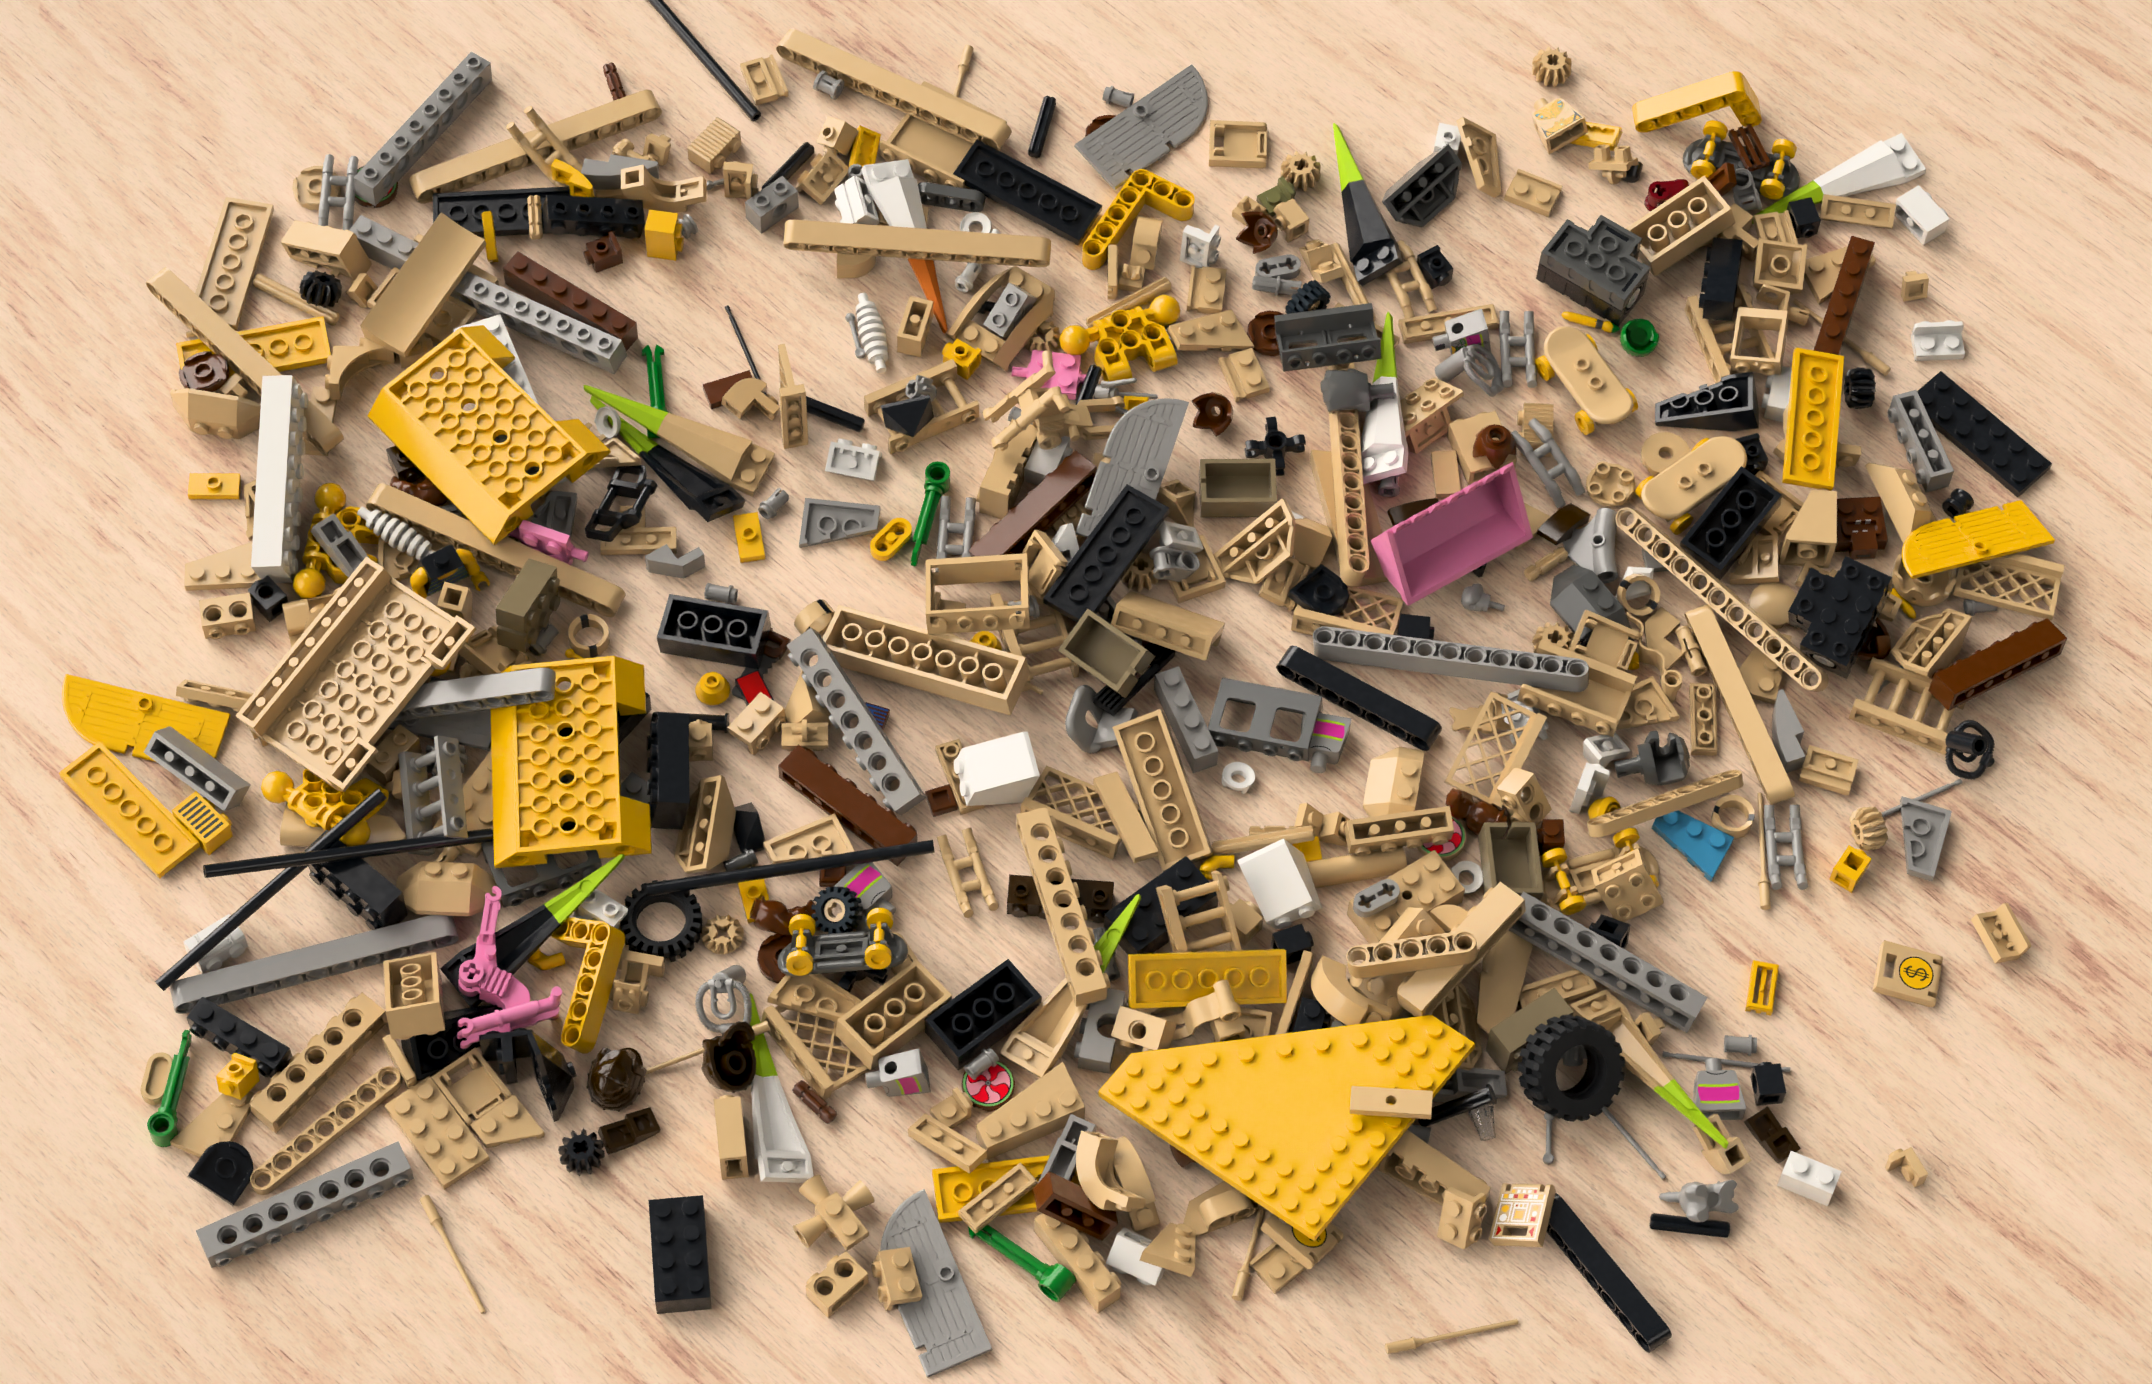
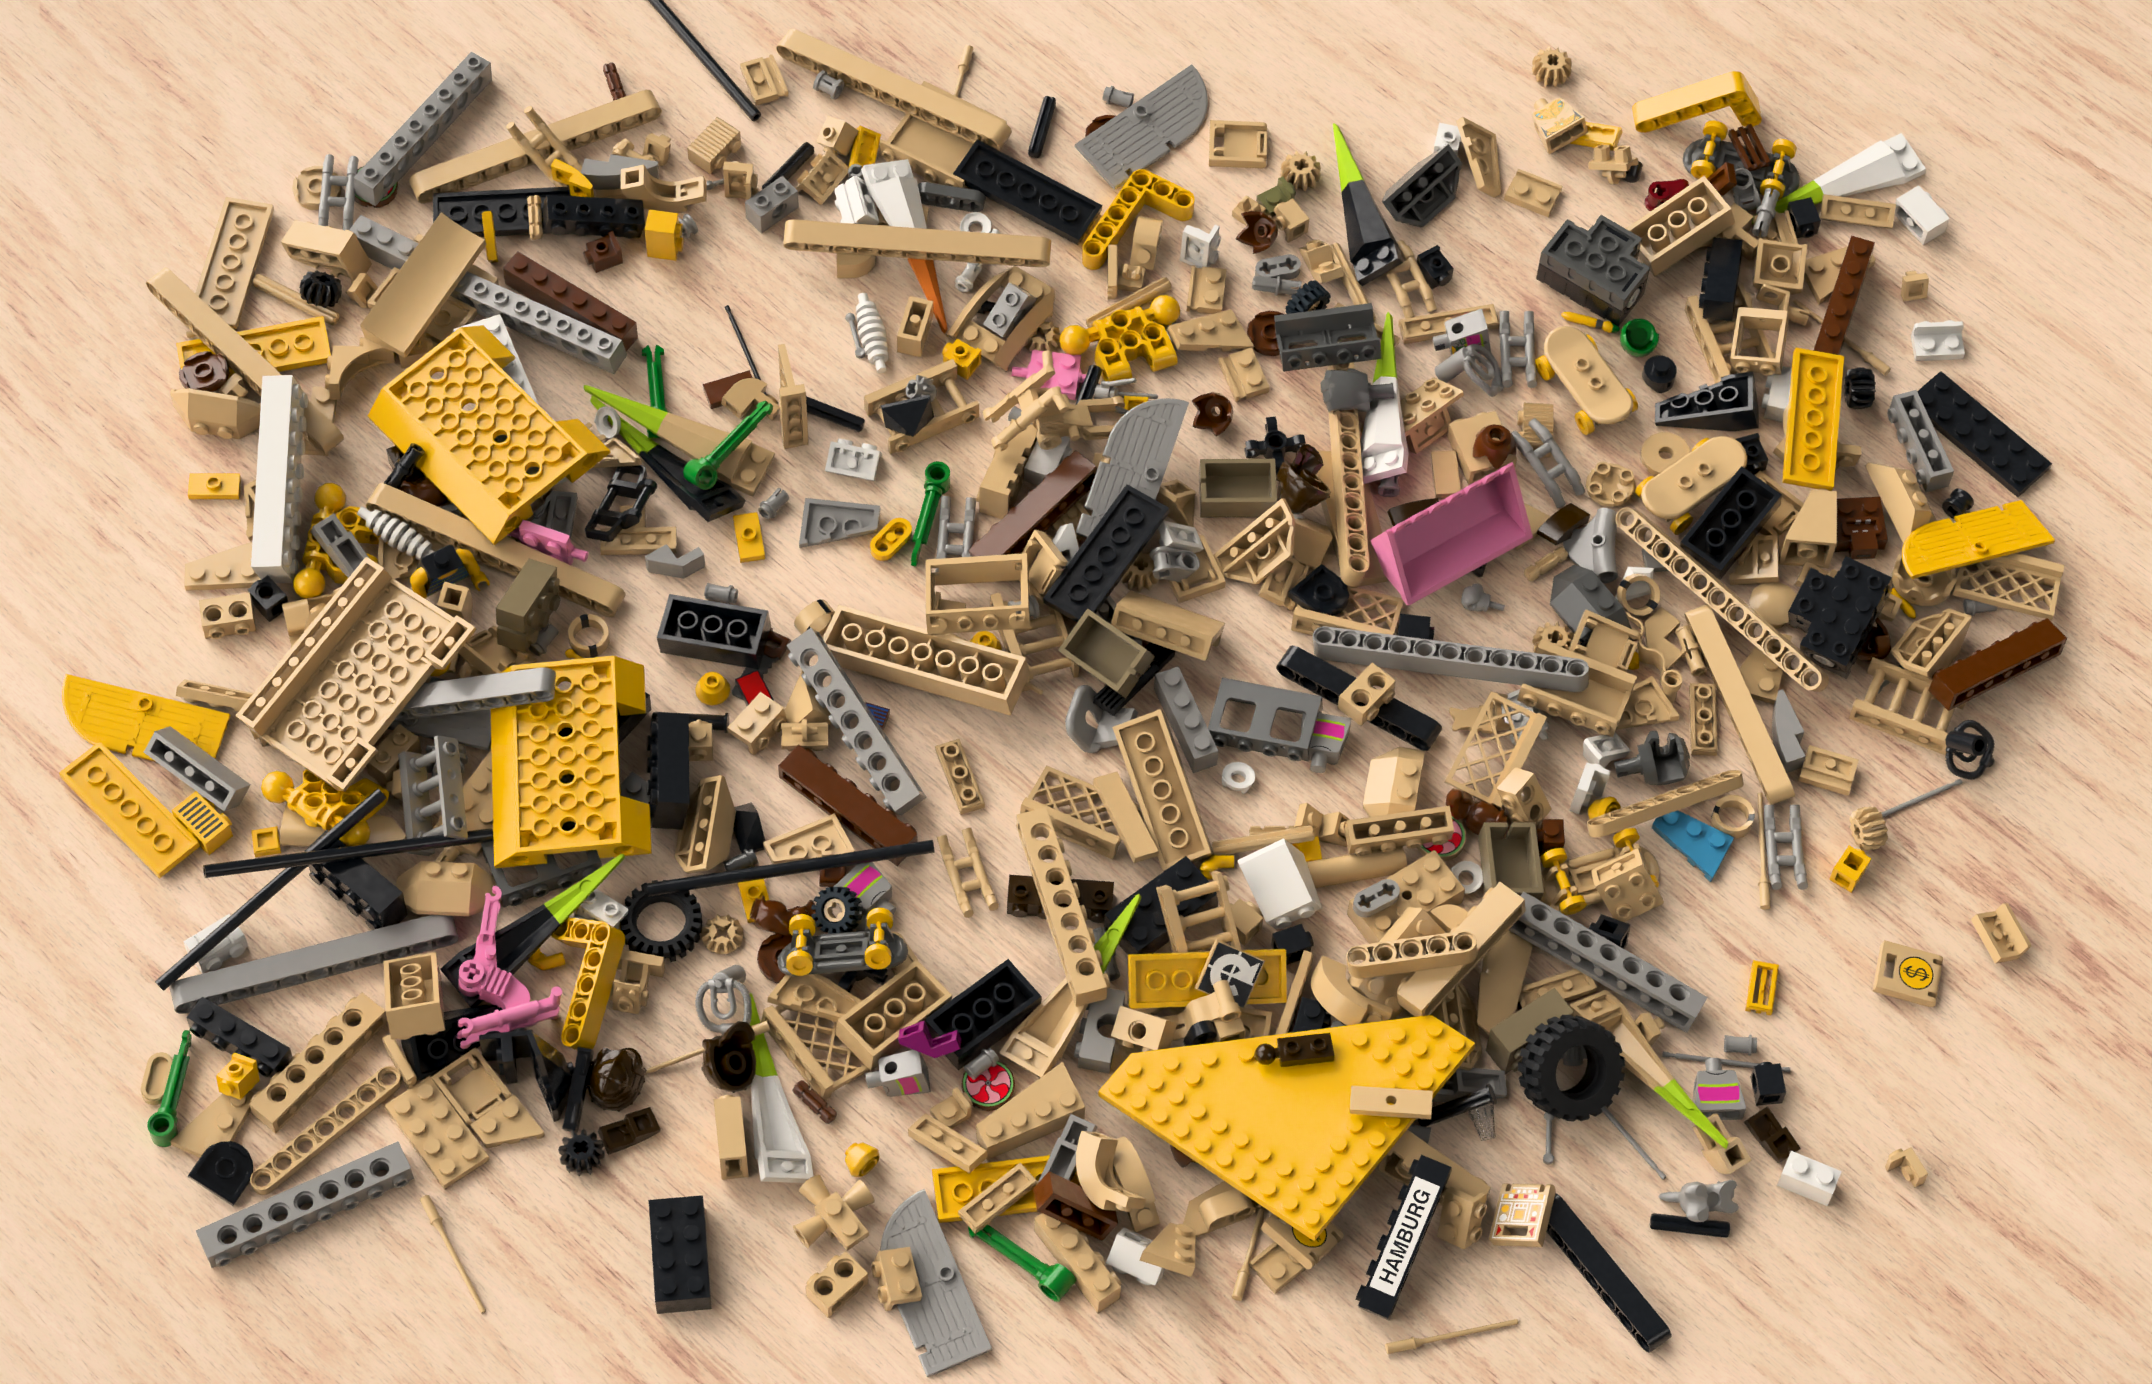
(266, 841): none -> yellow tile
(405, 466): none -> black pin
(578, 1089): none -> black piece
(711, 462): none -> green piece
(861, 1159): none -> yellow cone
(919, 1039): none -> magenta slope
(941, 800): reddish brown tile -> none
(997, 770): white slope -> none
(1200, 1033): none -> black beam
(1231, 965): none -> tile
(1297, 1050): none -> dark brown plate
(1299, 480): none -> dark brown head
(1362, 691): none -> tan brick
(1404, 1237): none -> black brick
(1659, 373): none -> black piece
(1766, 212): none -> light grey pin
(1923, 836): light grey wing -> none

